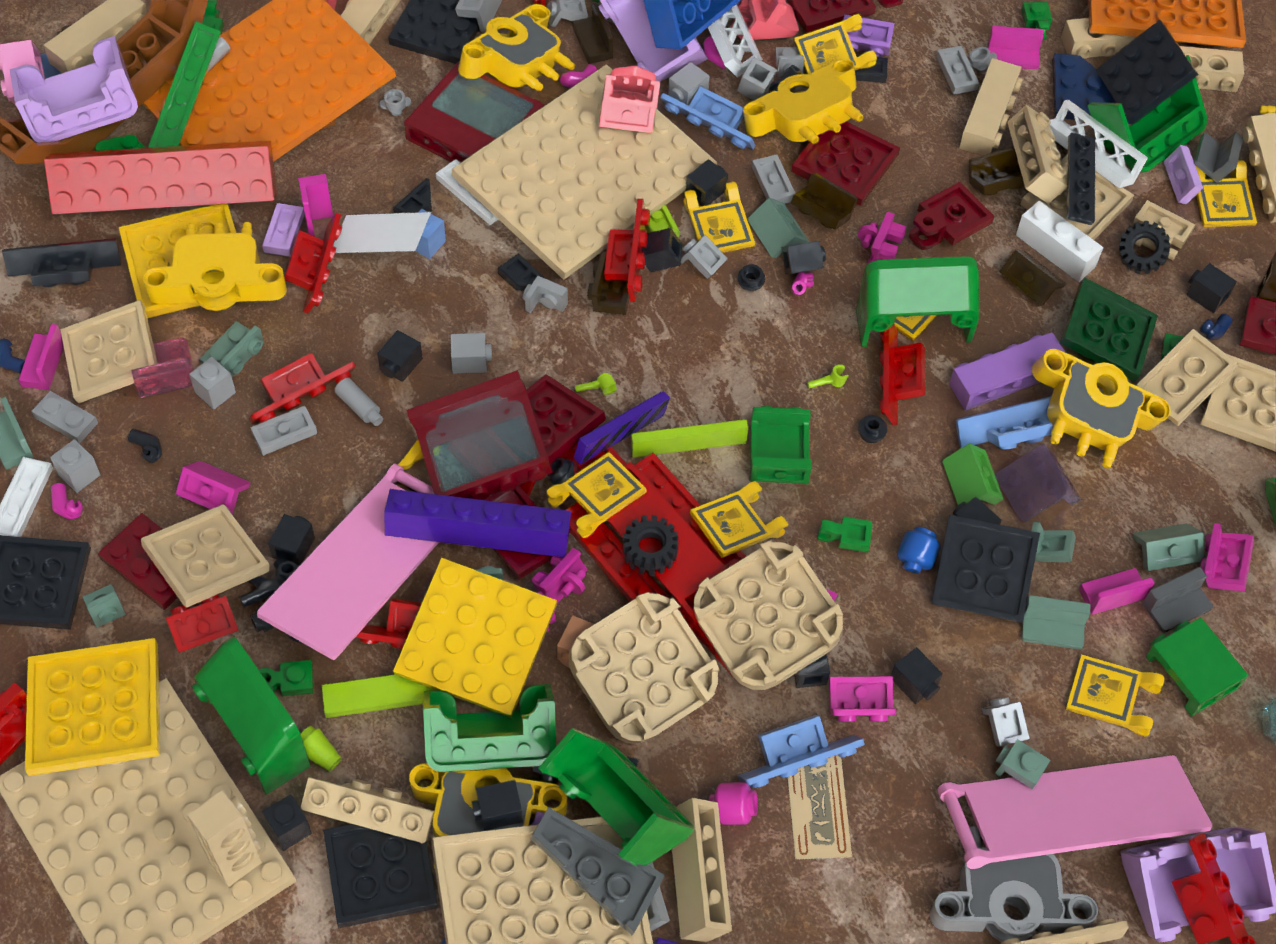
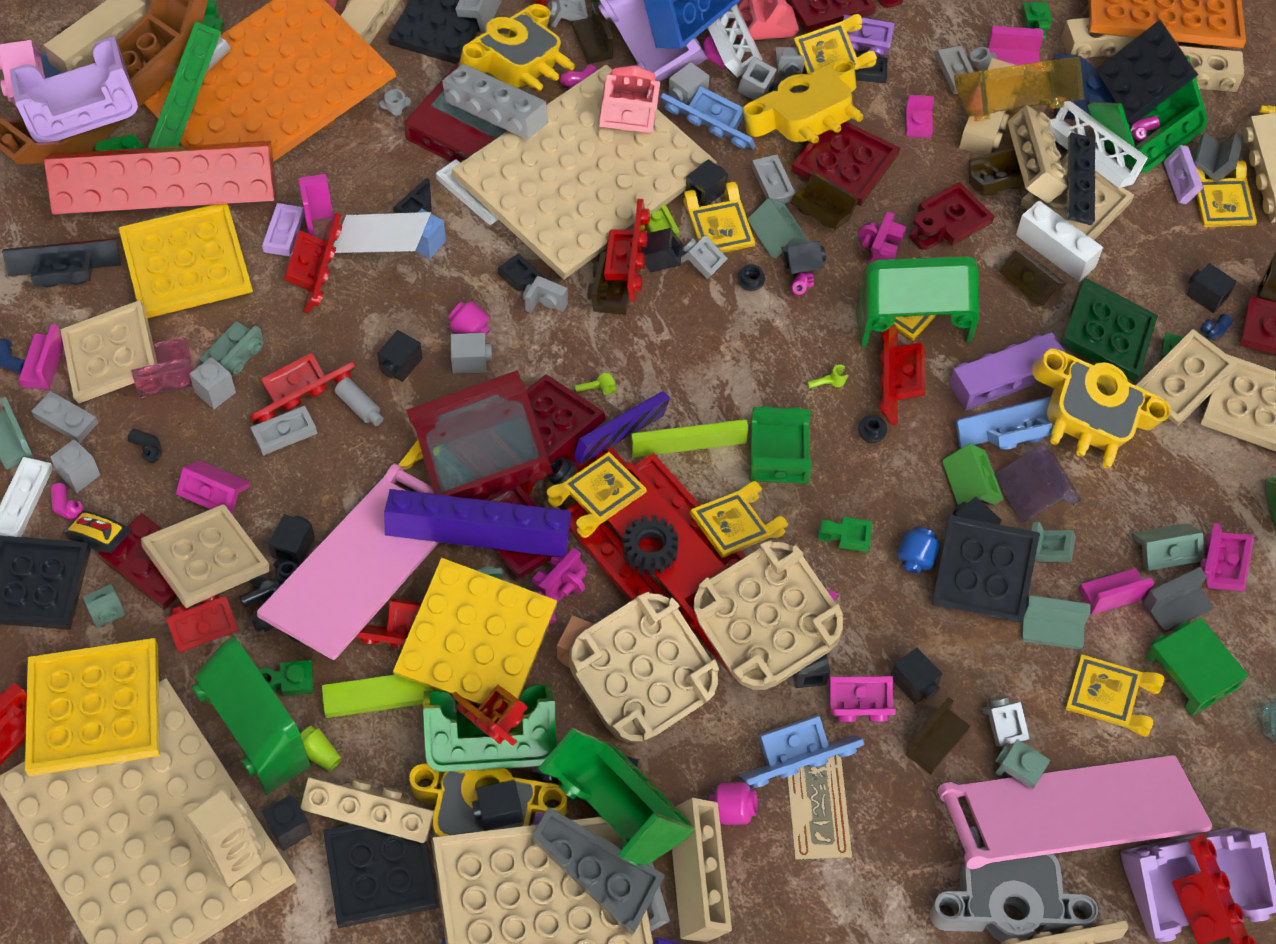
(97, 530): none -> slope
(212, 259): yellow piece -> none
(469, 319): none -> dark pink head
(495, 101): none -> light grey brick
(495, 715): none -> red bracket
(919, 116): none -> dark pink bracket
(937, 738): none -> dark brown panel
(1020, 85): none -> clear yellow windscreen
(1140, 128): none -> dark pink arm
(1148, 231): black tyre -> none
(1174, 226): tan plate -> none

